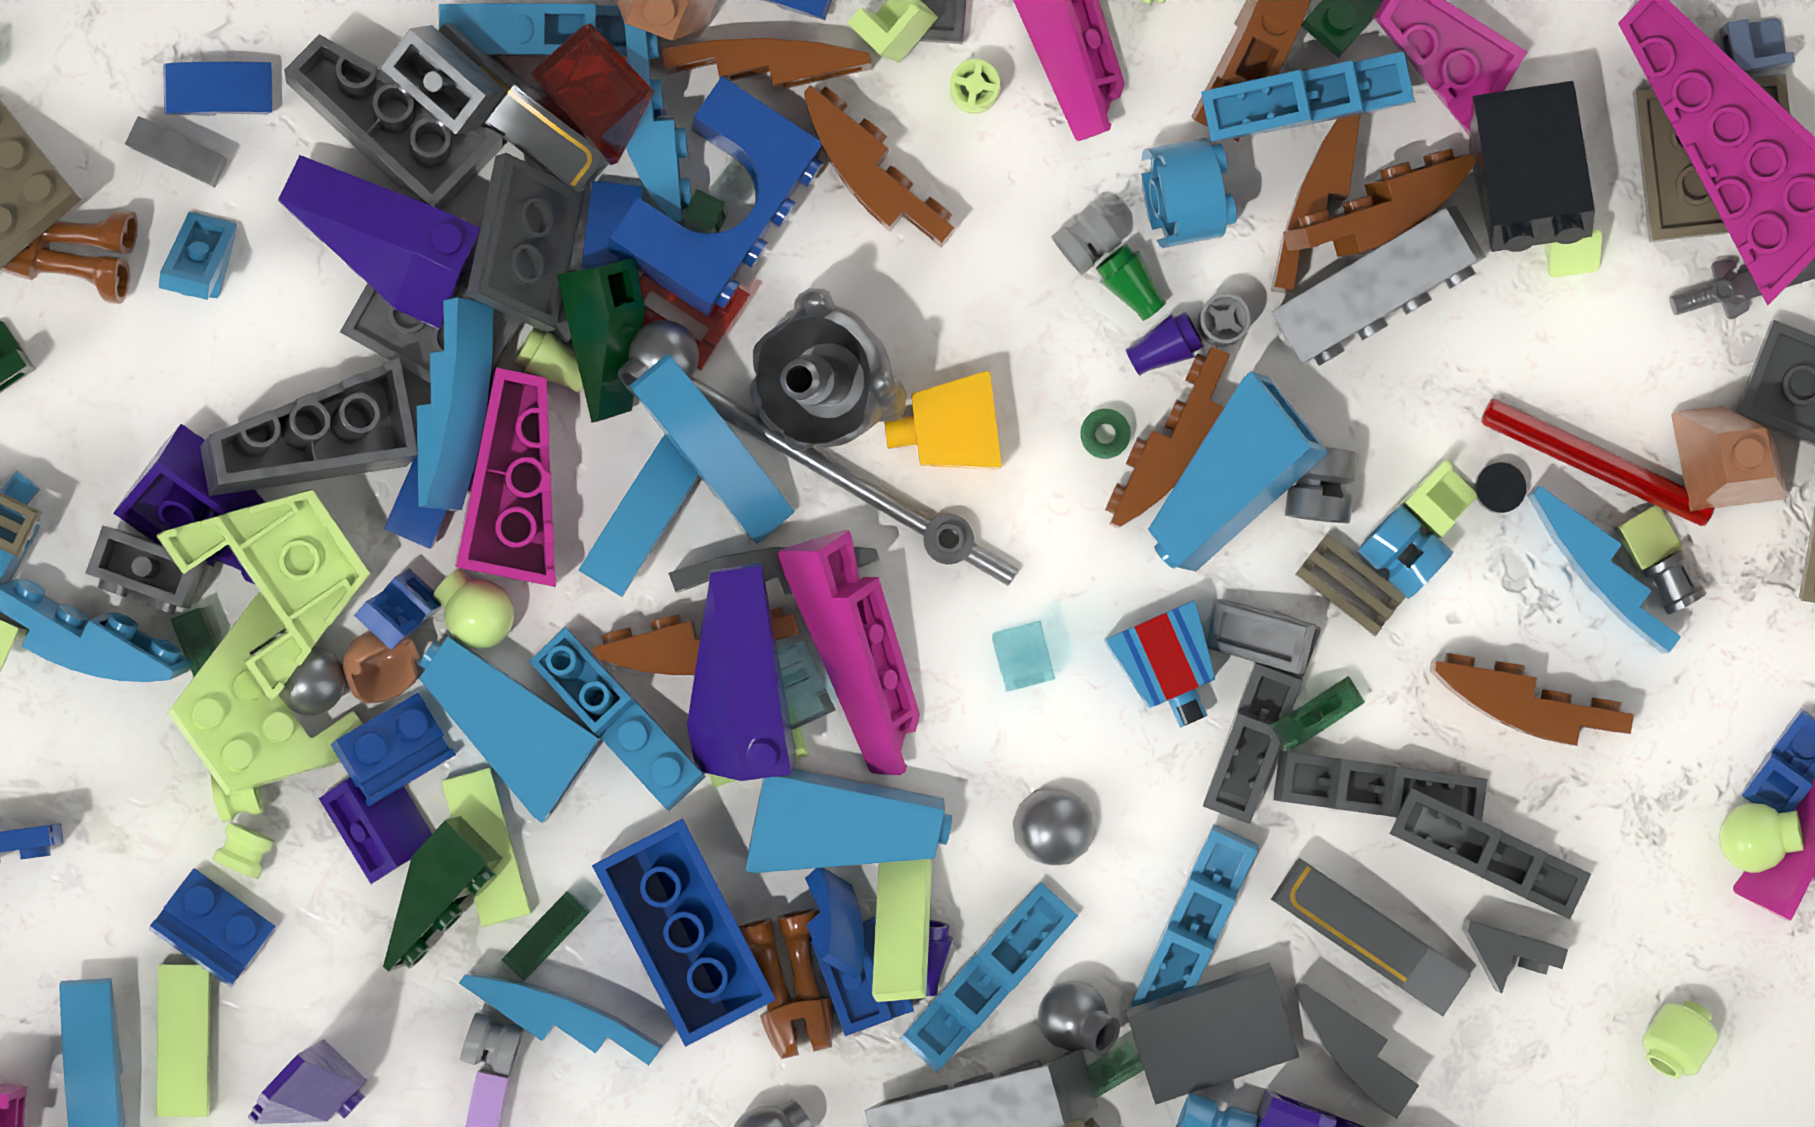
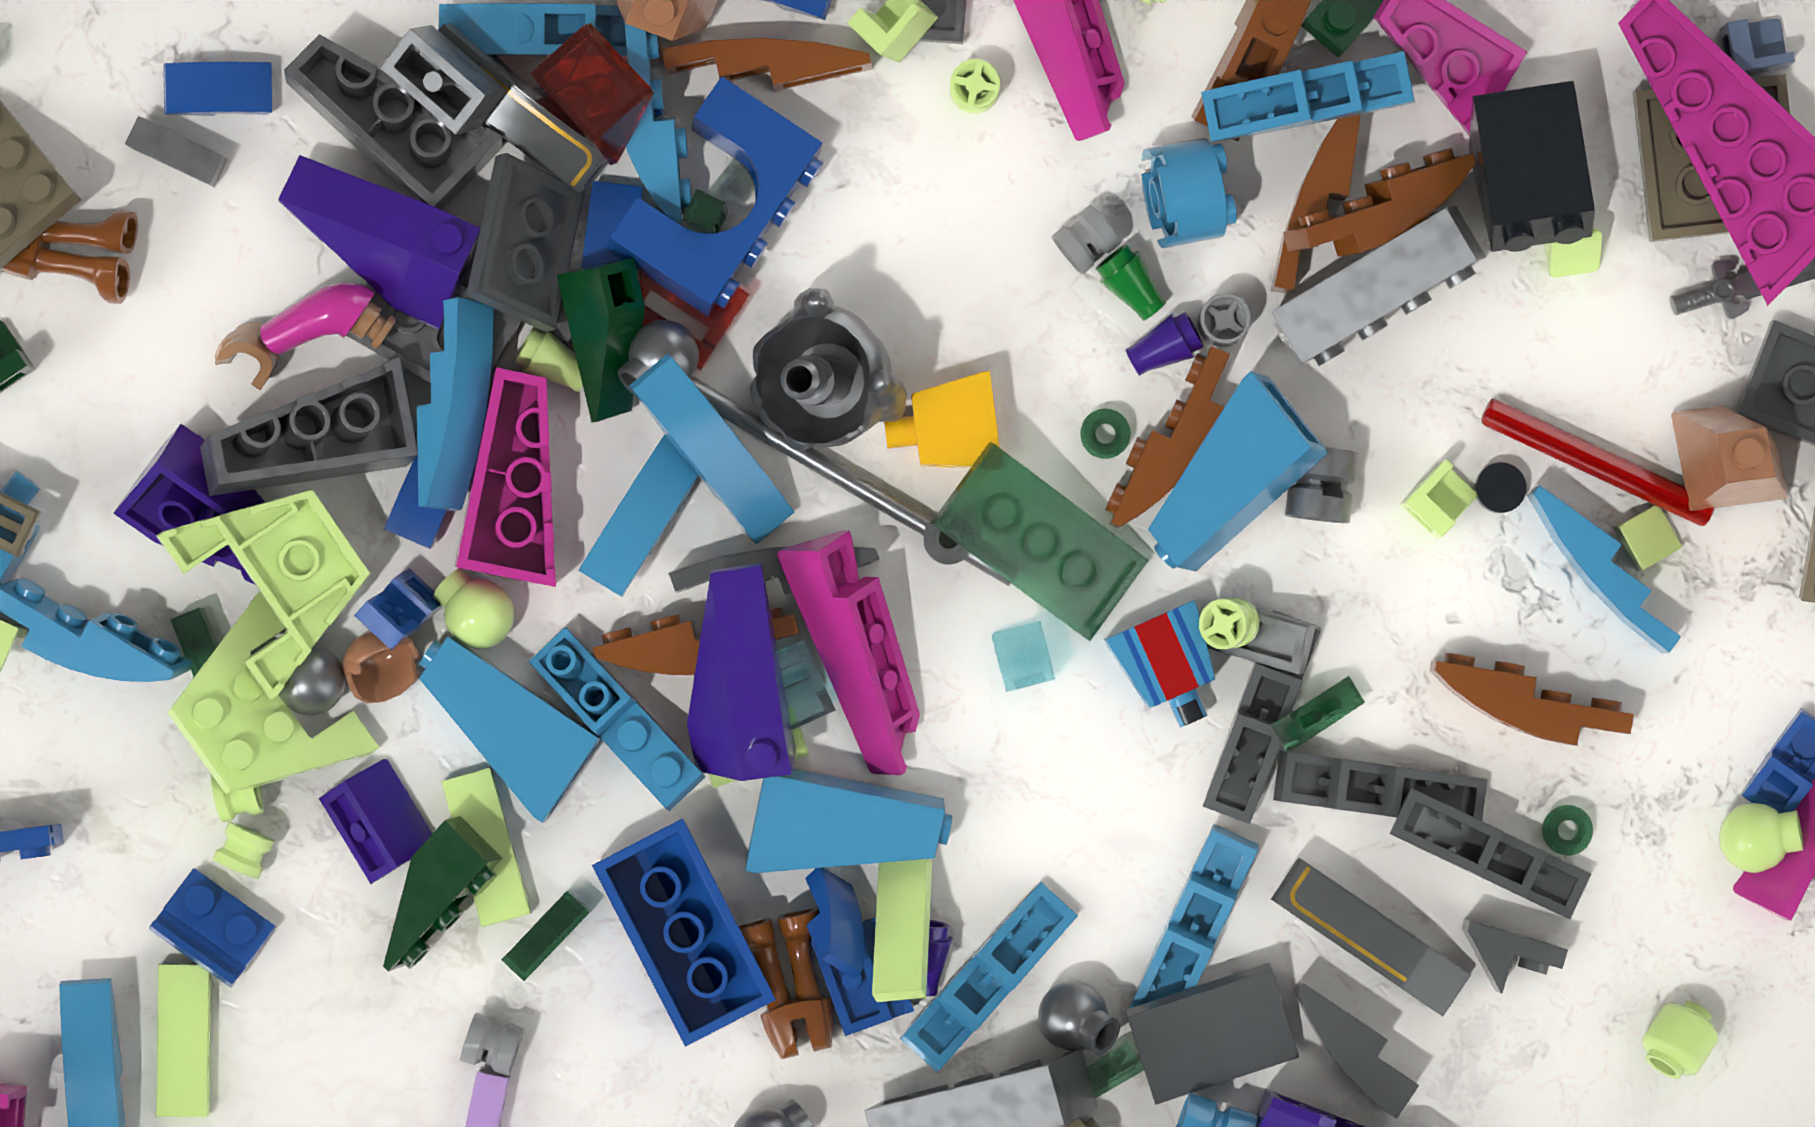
(142, 566): flat silver brick -> none
(199, 257): dark azure slope -> none
(310, 1089): wedge -> none
(325, 312): none -> piece
(392, 749): blue plate -> none
(541, 1009): dark azure slope -> none
(856, 156): dark orange slope -> none
(1039, 541): none -> clear green tile
(1053, 827): flat silver hair -> none
(1218, 626): none -> yellowish green wheel
(1365, 571): dark tan tile -> none
(1392, 538): dark azure wheel -> none
(1582, 835): none -> clear green plate
(1675, 582): flat silver bush -> none

